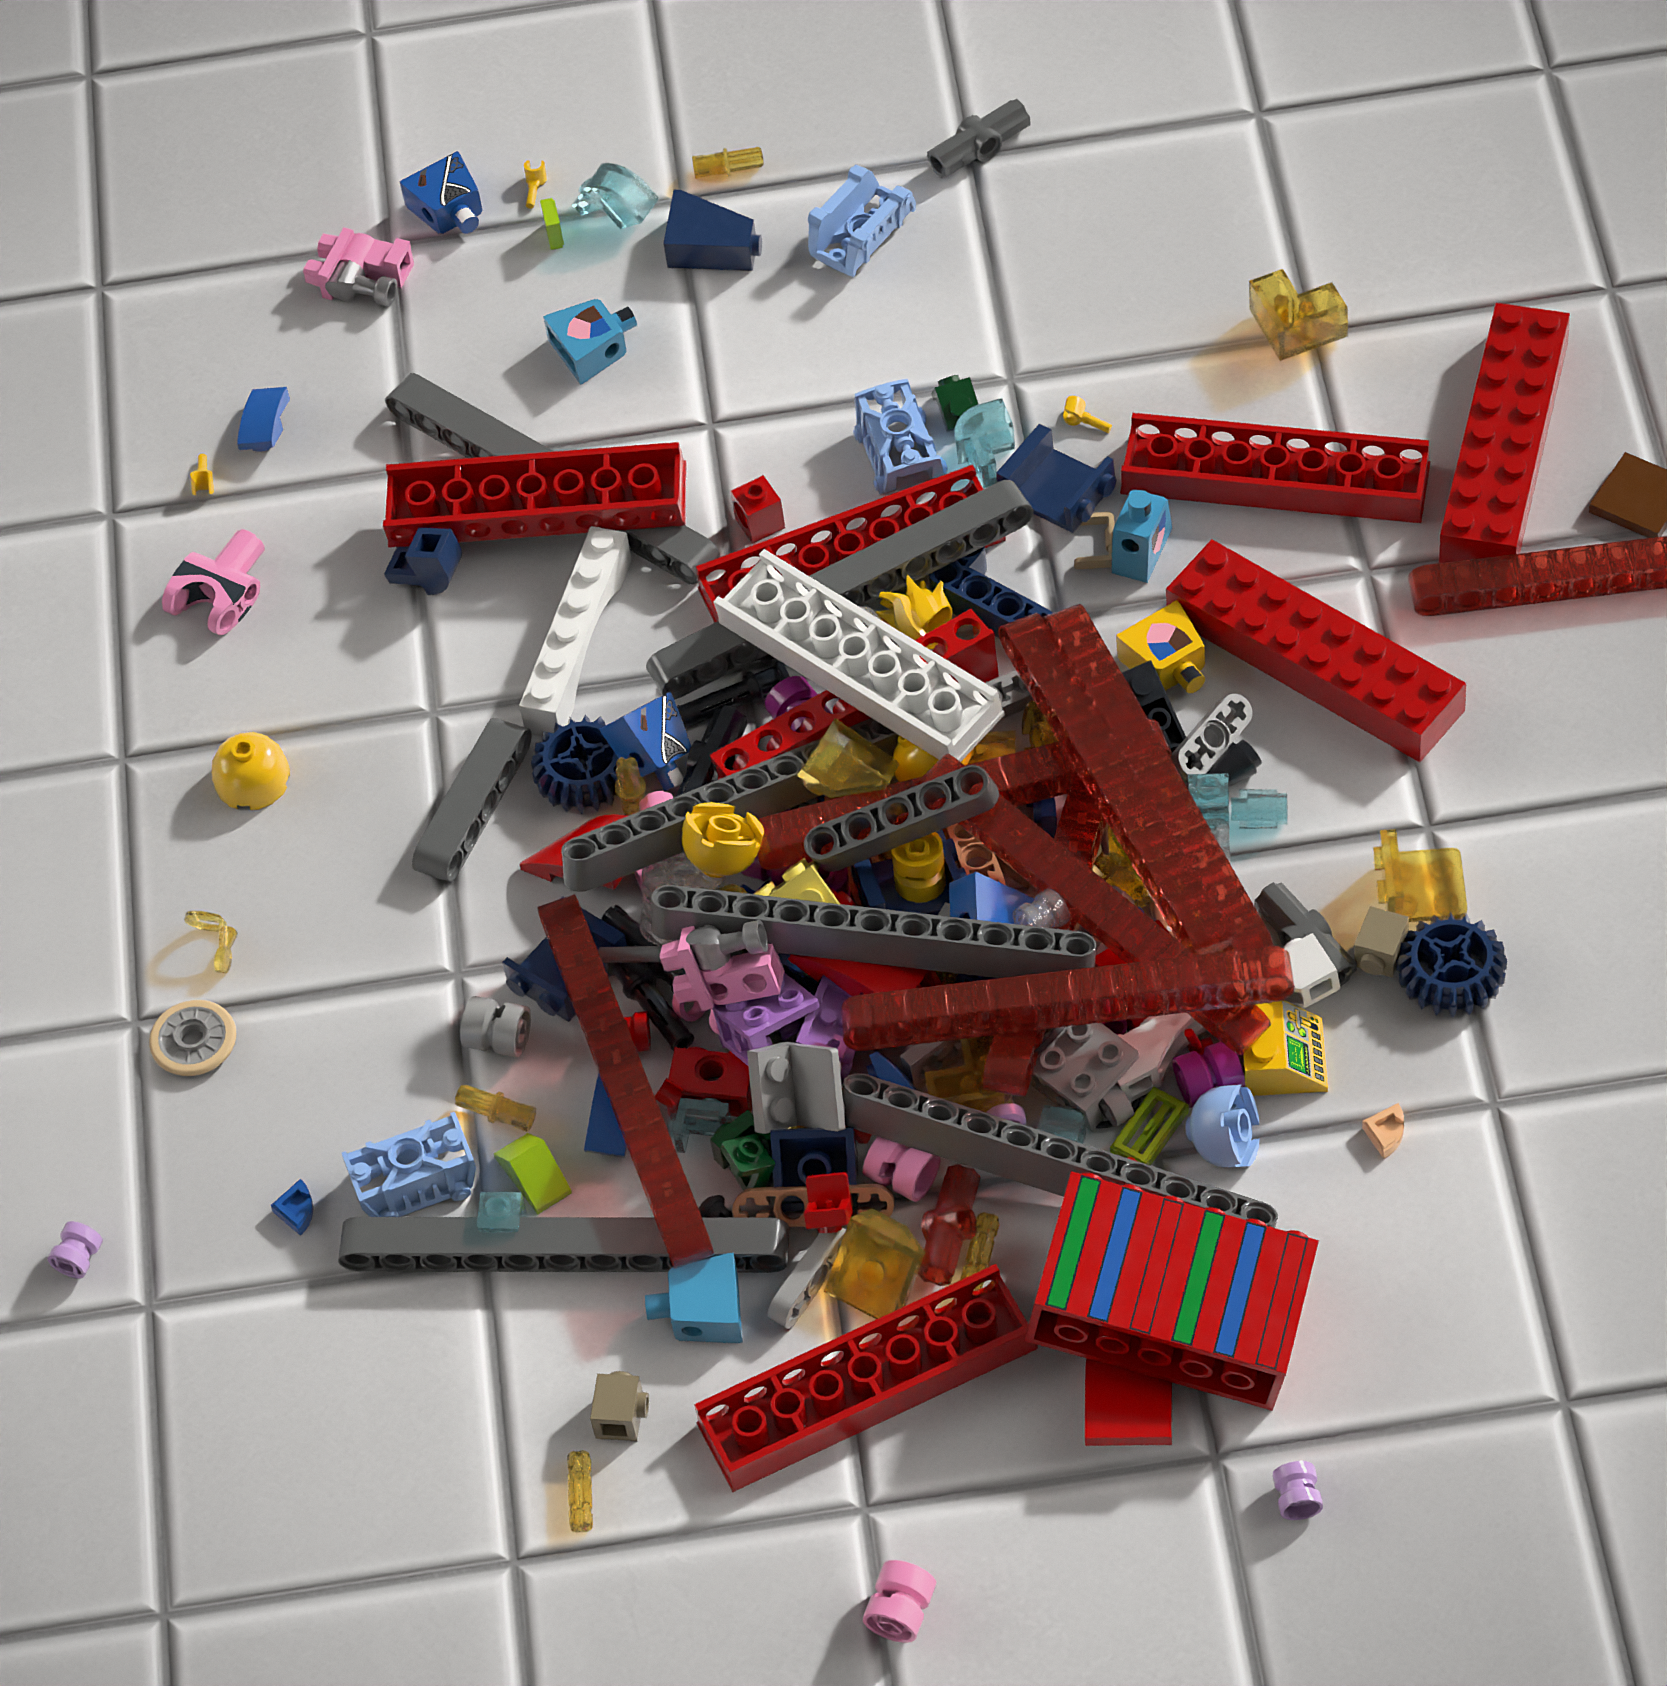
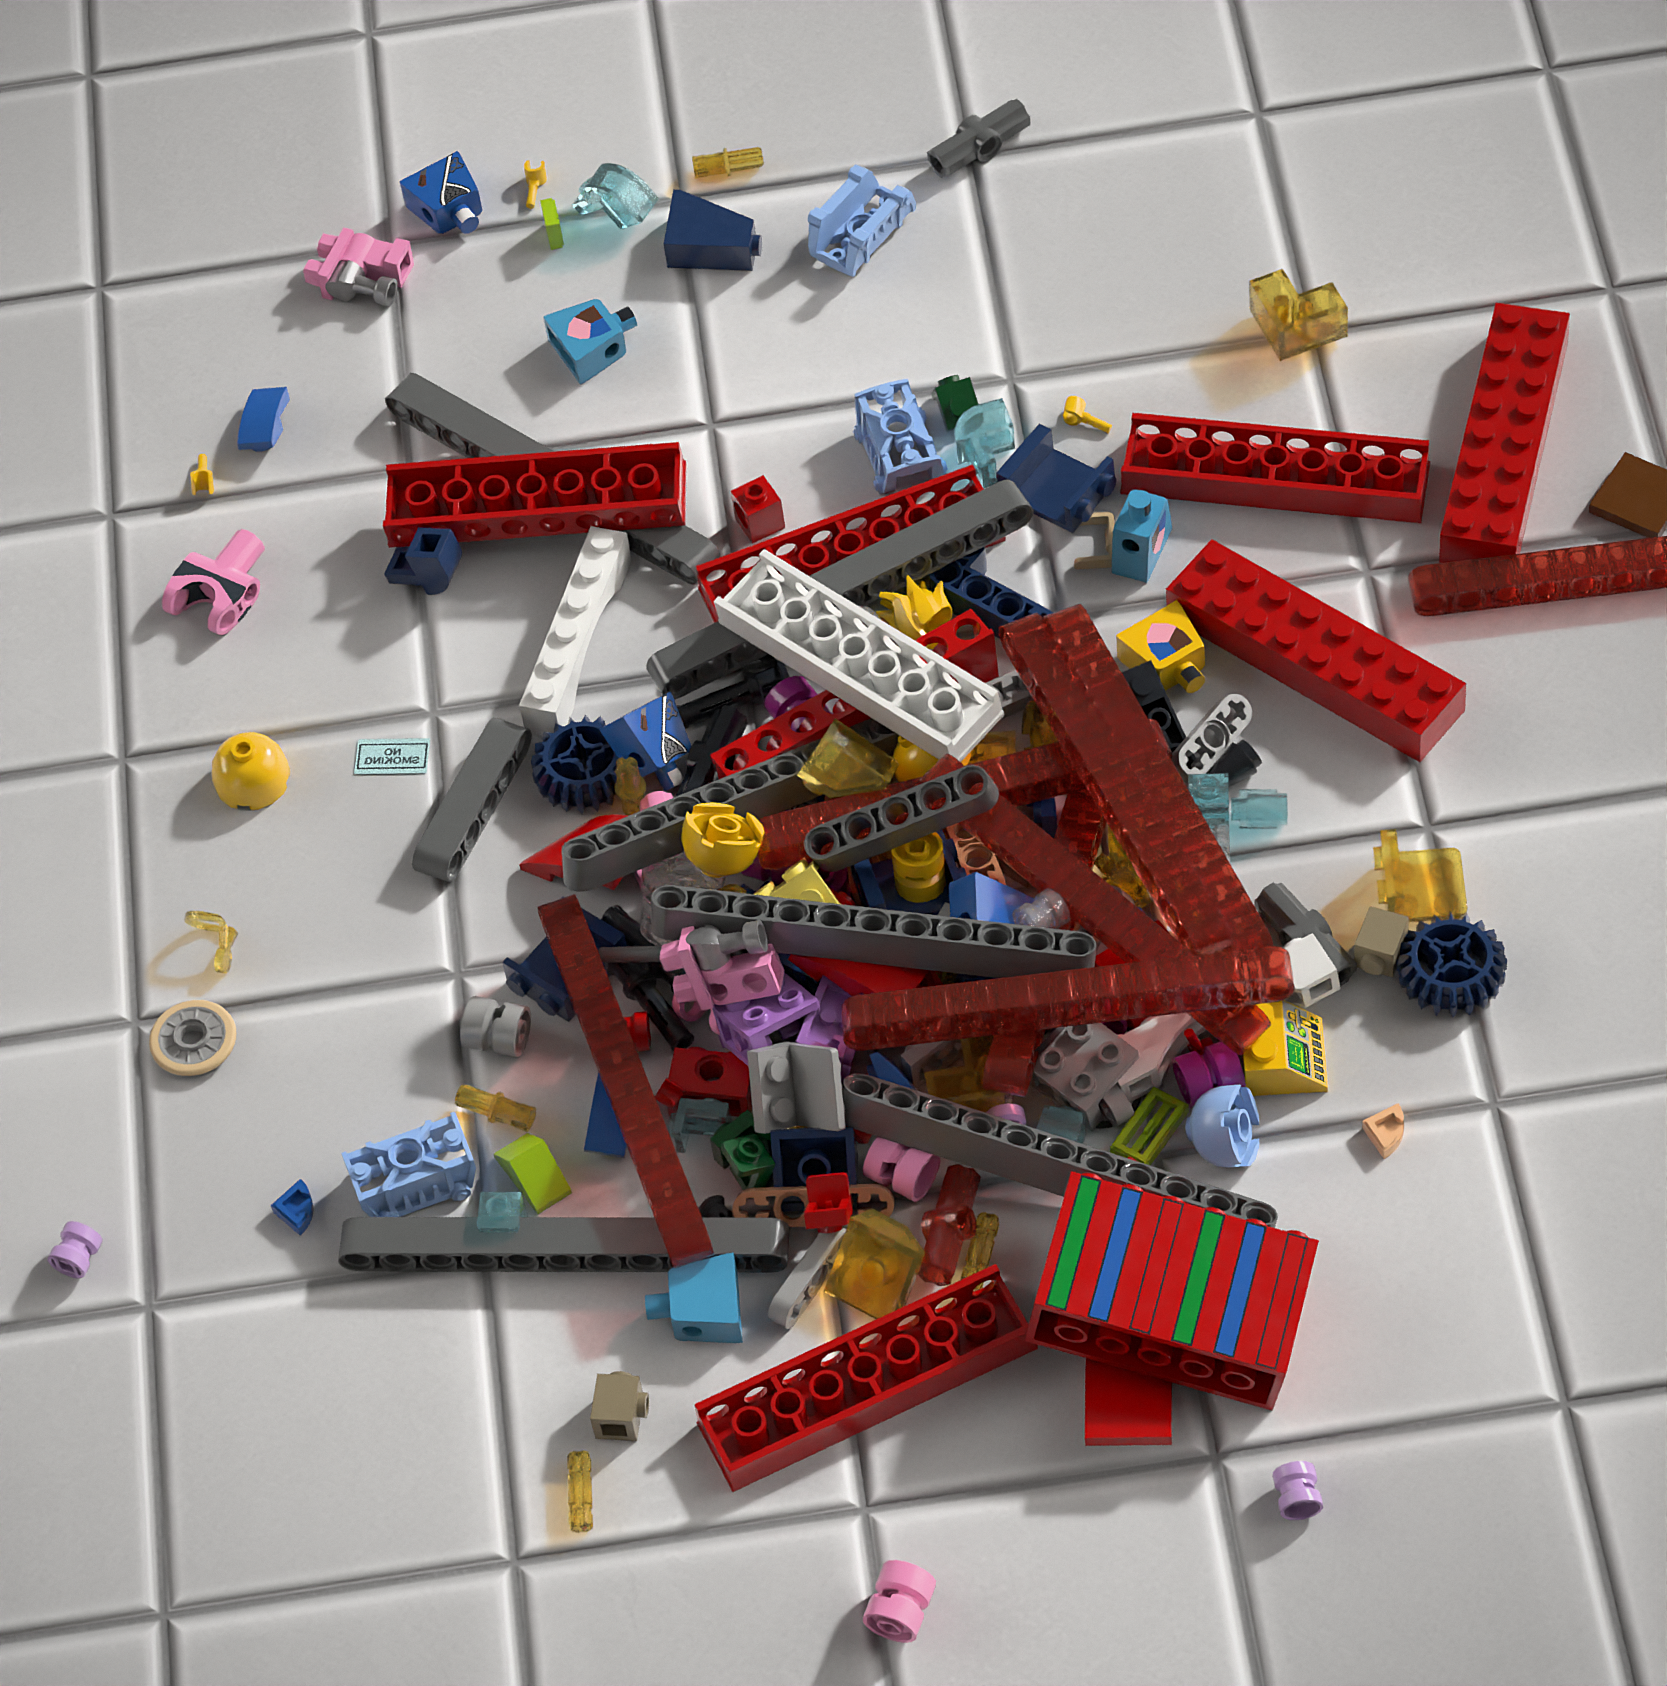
(392, 756): none -> clear light blue sticker

